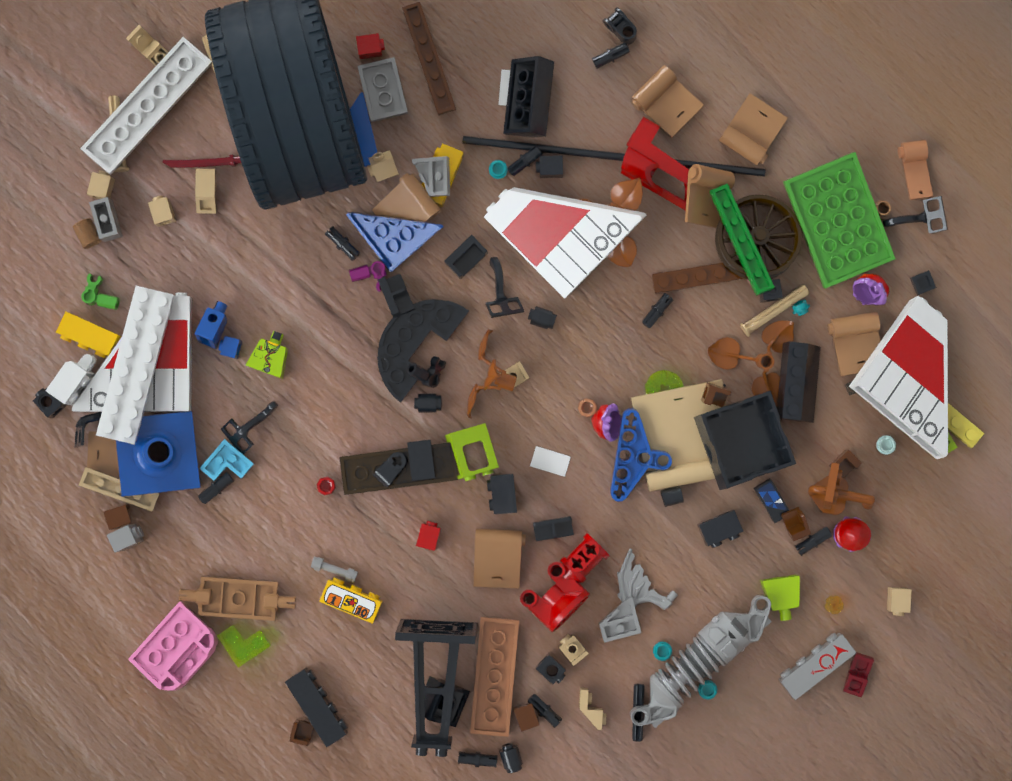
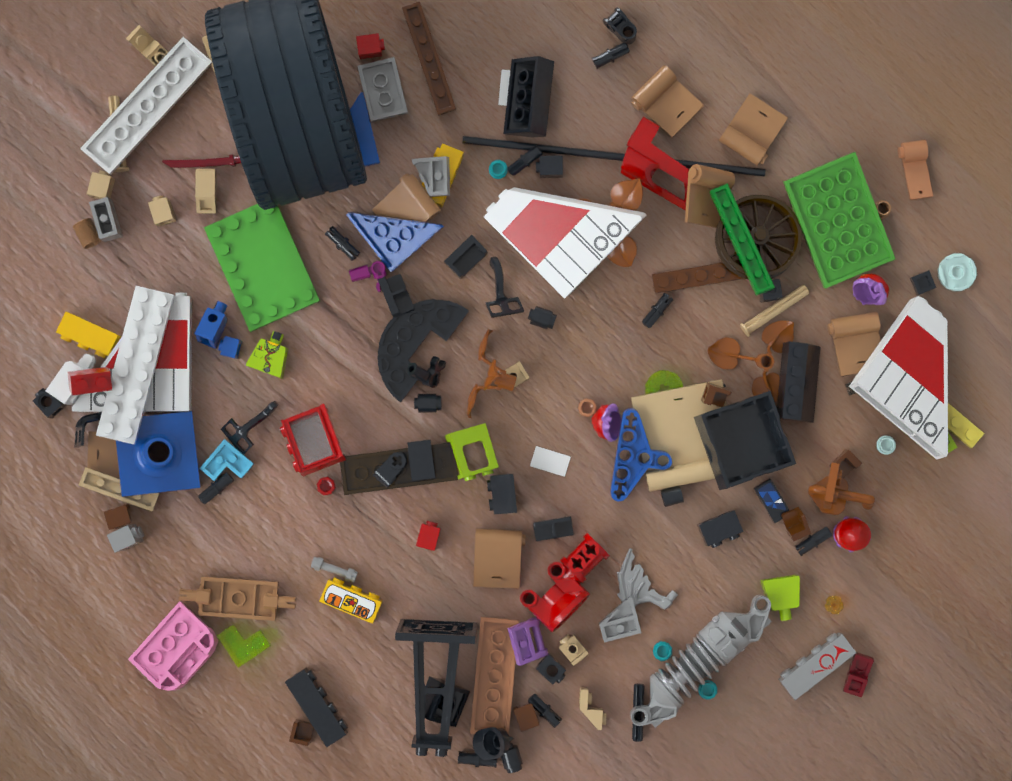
(89, 381): none -> red brick
(91, 297): bright green bar -> none
(261, 265): none -> bright green plate
(312, 440): none -> window
(382, 166): tan brick -> none
(491, 743): none -> black piece
(523, 643): none -> medium lavender plate
(800, 307): teal plate -> none
(899, 600): tan brick -> none
(926, 217): black piece -> none
(957, 272): none -> light aqua tile

